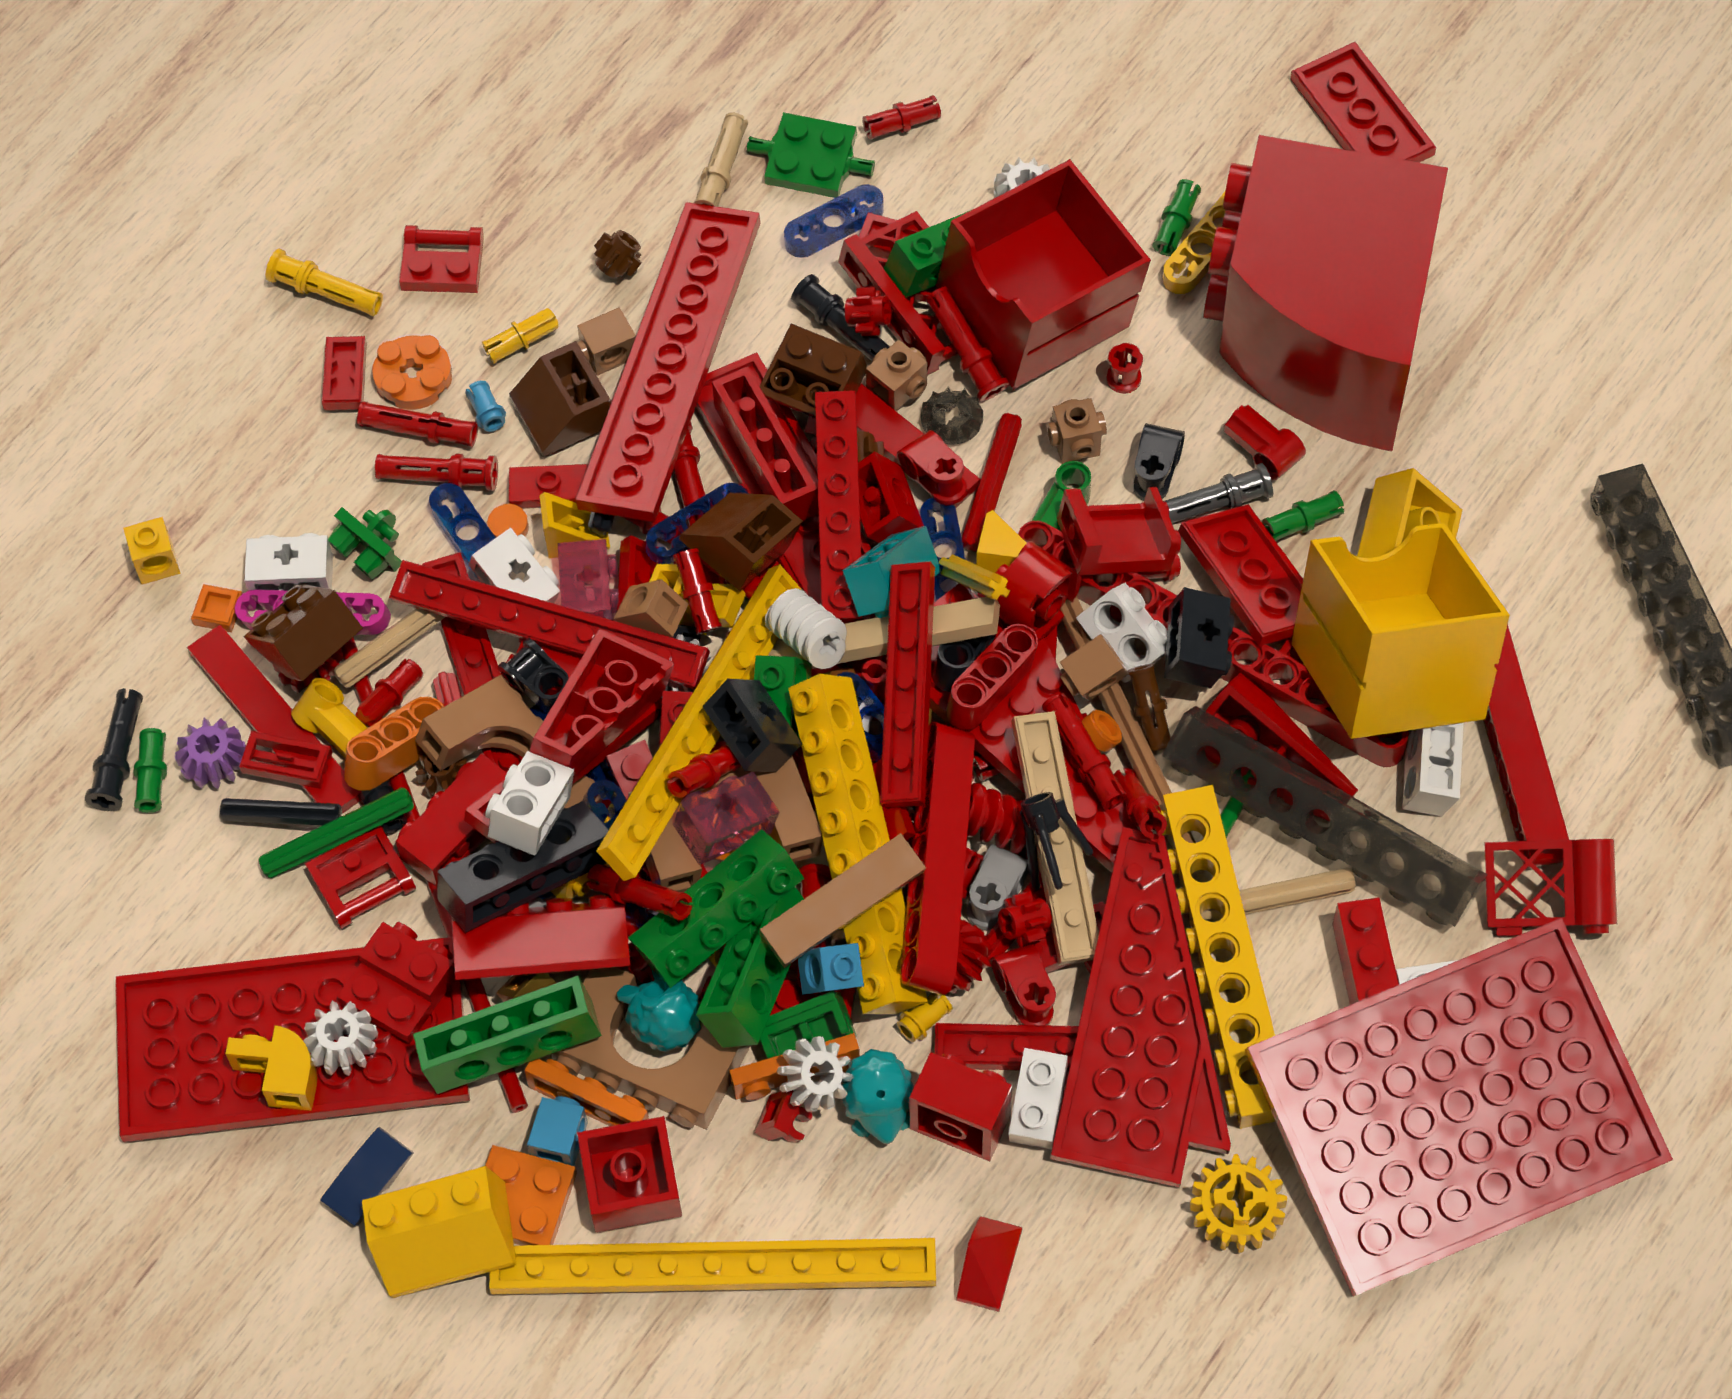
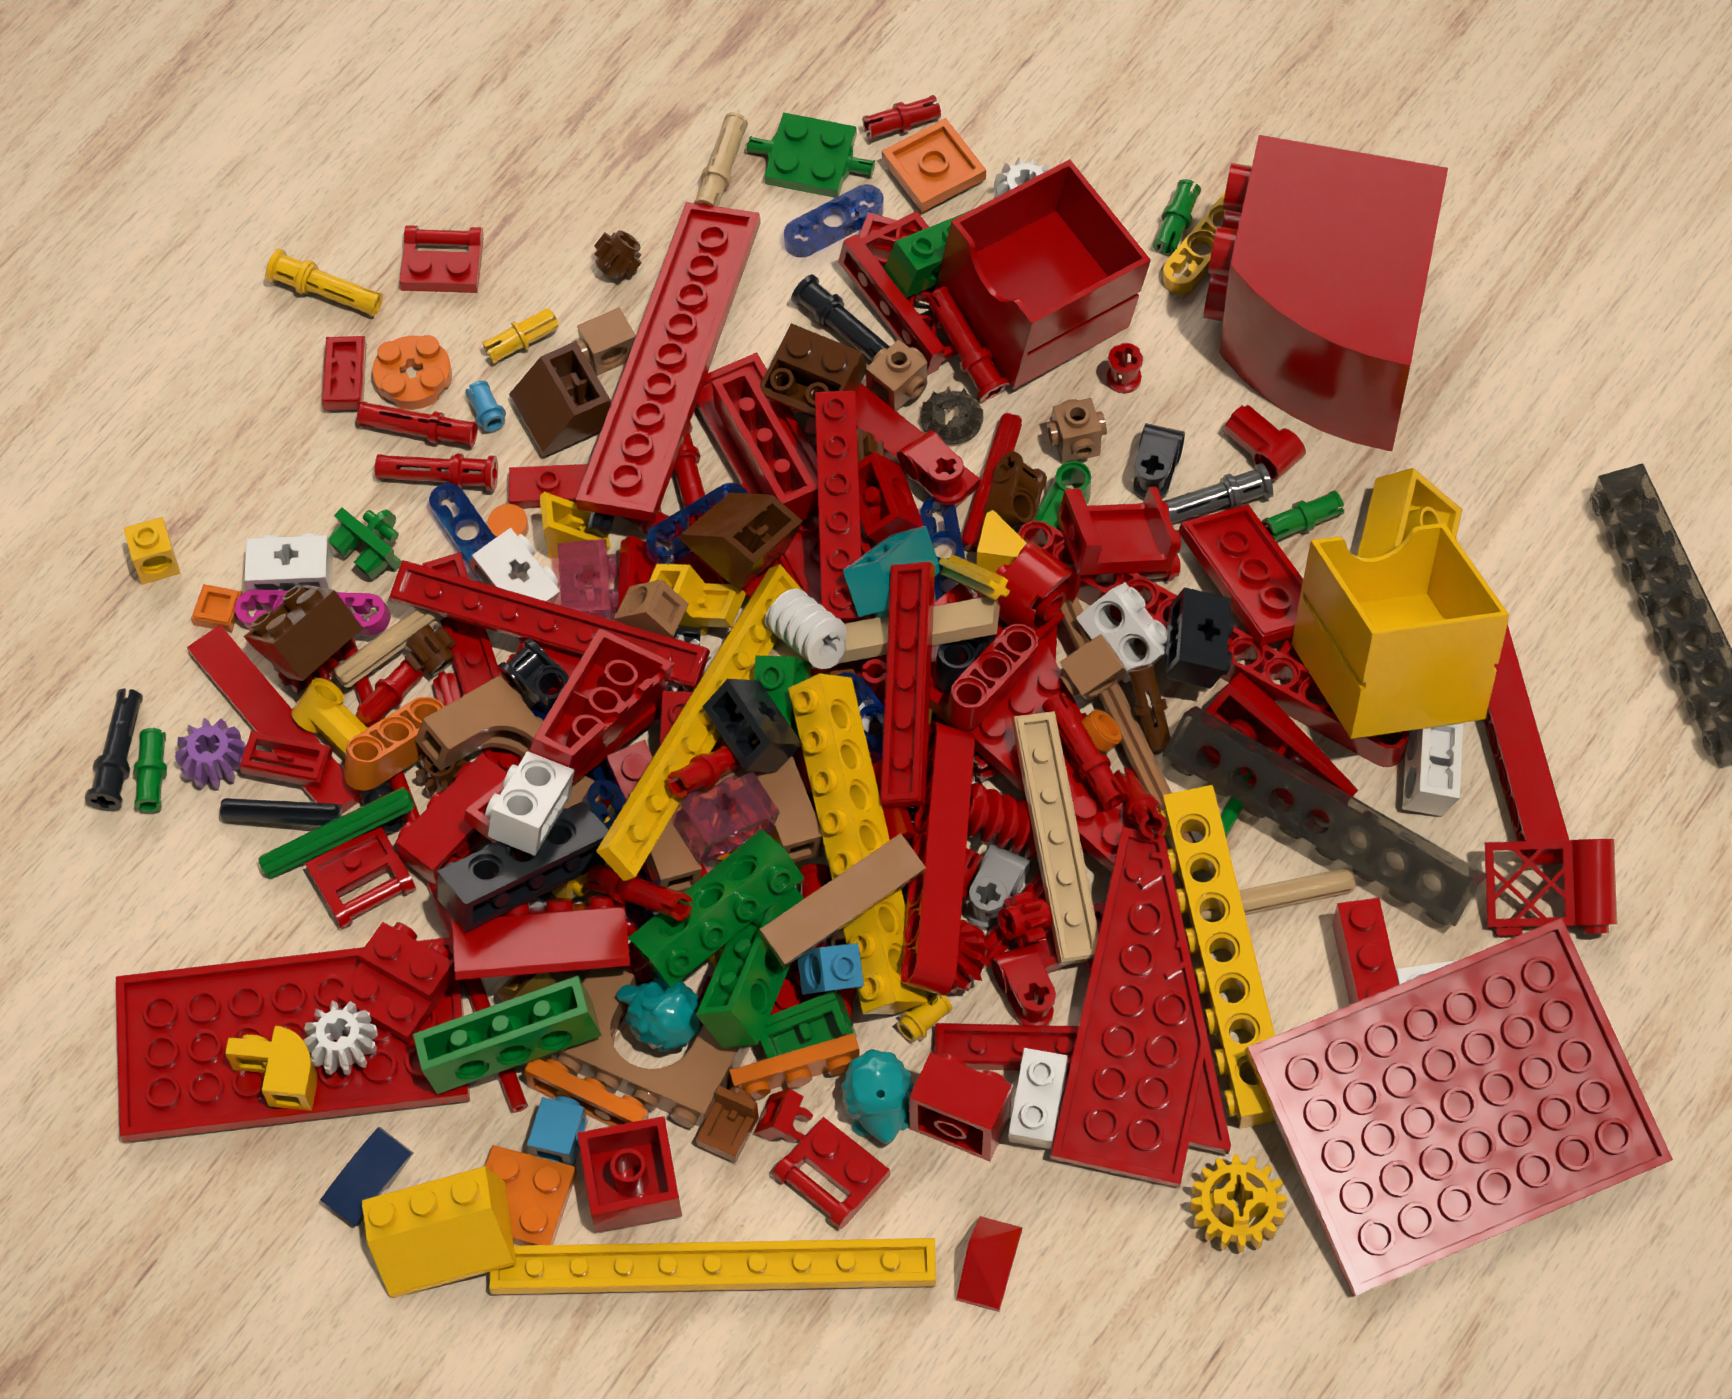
(430, 650): none -> reddish brown gear
(697, 591): red pin -> none
(729, 1123): none -> dark orange bracket
(799, 1076): white gear -> none
(841, 1163): none -> red plate
(868, 311): red gear -> none
(933, 164): none -> orange plate
(1017, 493): none -> reddish brown piece
(1041, 815): black plant -> none
(1361, 106): red tile -> none

